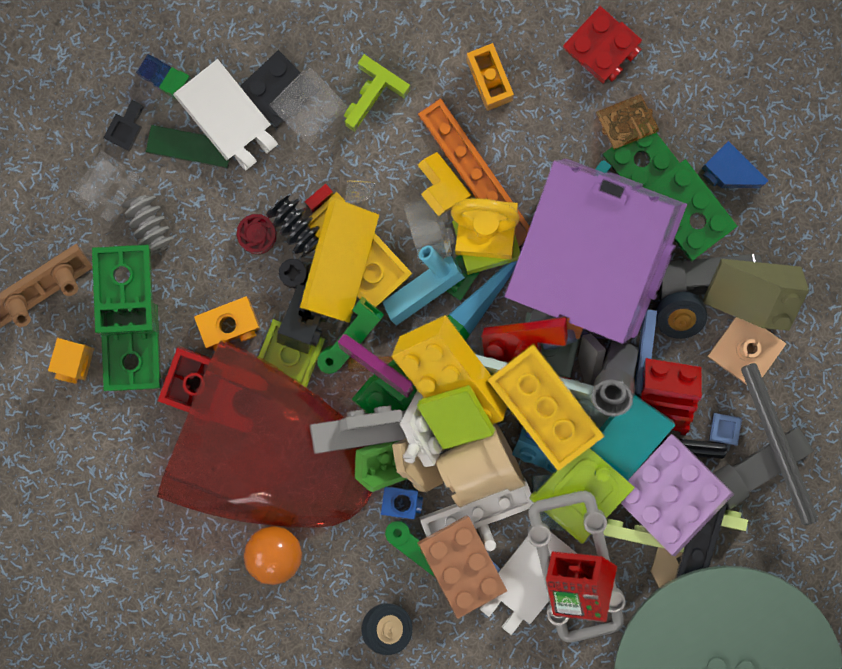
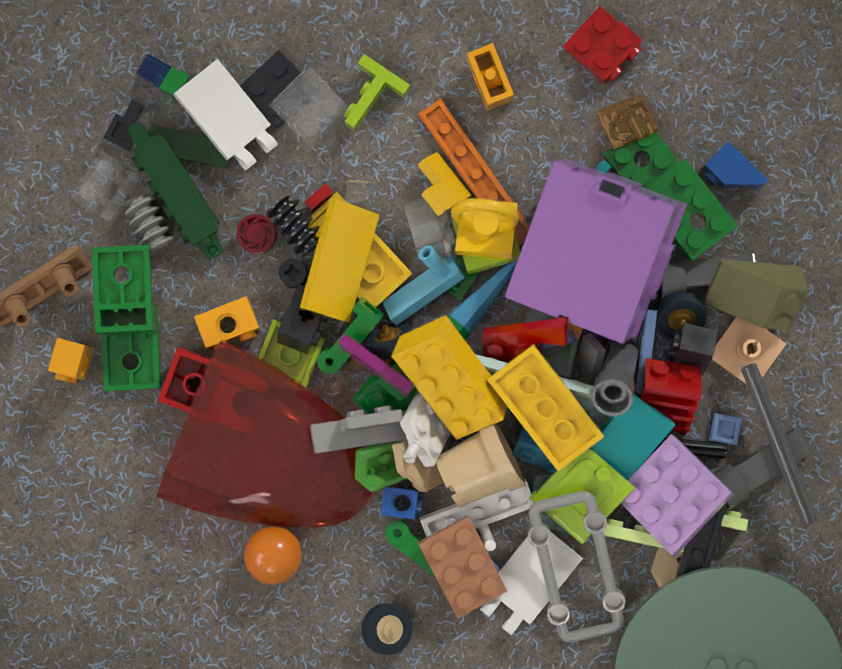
(177, 189): none -> dark green hinge
(384, 339): none -> black wheel
(456, 417): lime tile -> none
(580, 585): red slope -> none
(692, 346): none -> black brick

